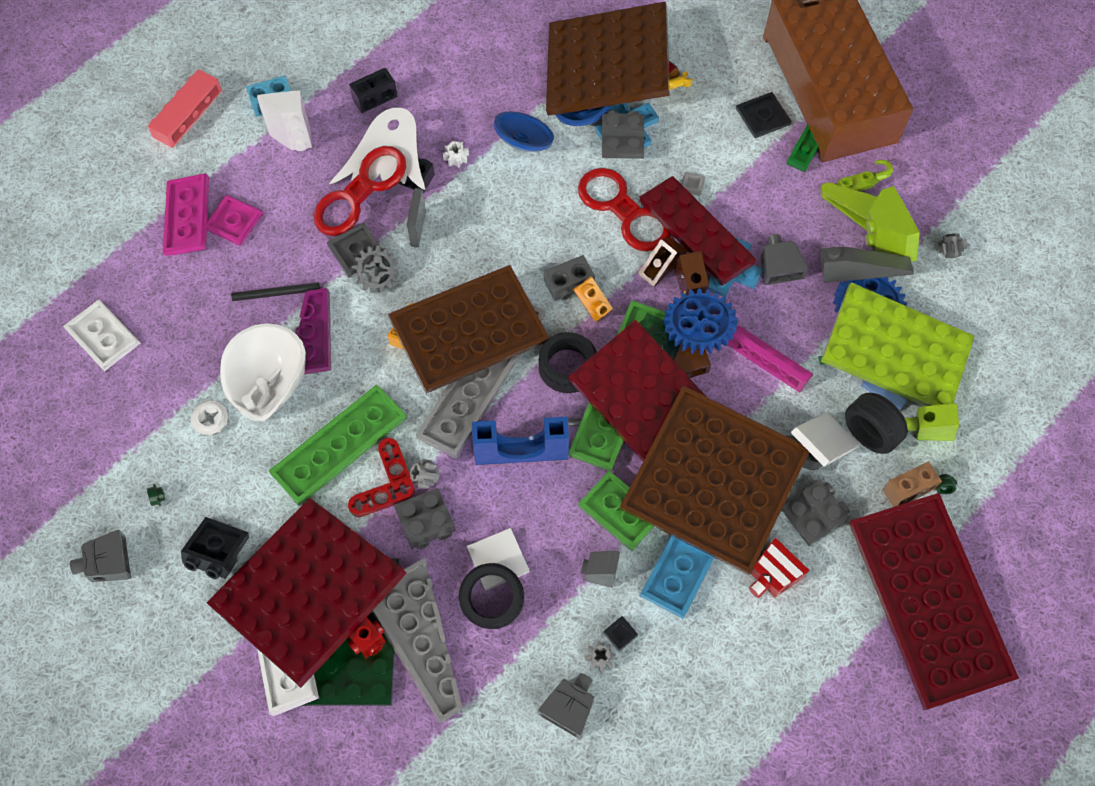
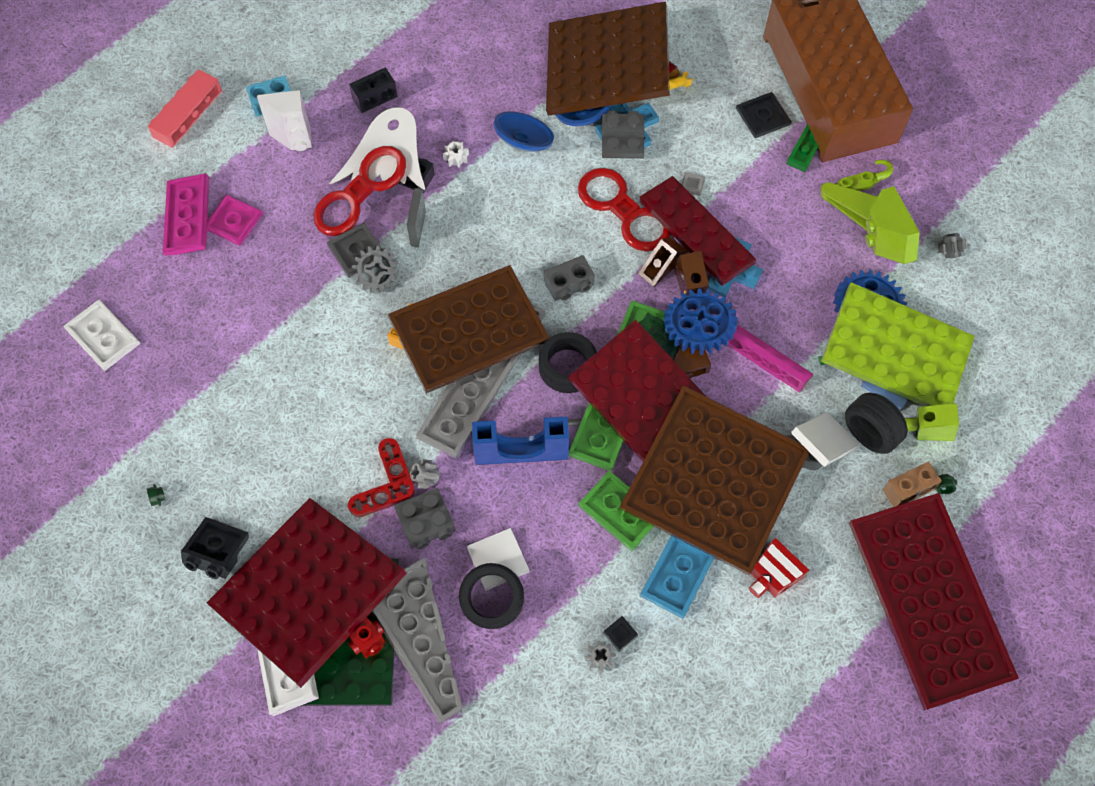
(104, 558): dark grey torso -> none
(199, 417): white gear -> none
(262, 369): white piece -> none
(277, 291): pearl dark grey bar -> none
(315, 330): magenta wing -> none
(337, 445): bright green plate -> none
(569, 705): dark grey torso -> none
(593, 299): light orange hips -> none
(601, 567): dark grey slope -> none
(782, 261): dark grey torso -> none
(816, 512): dark grey plate -> none
(857, 264): dark grey wedge -> none

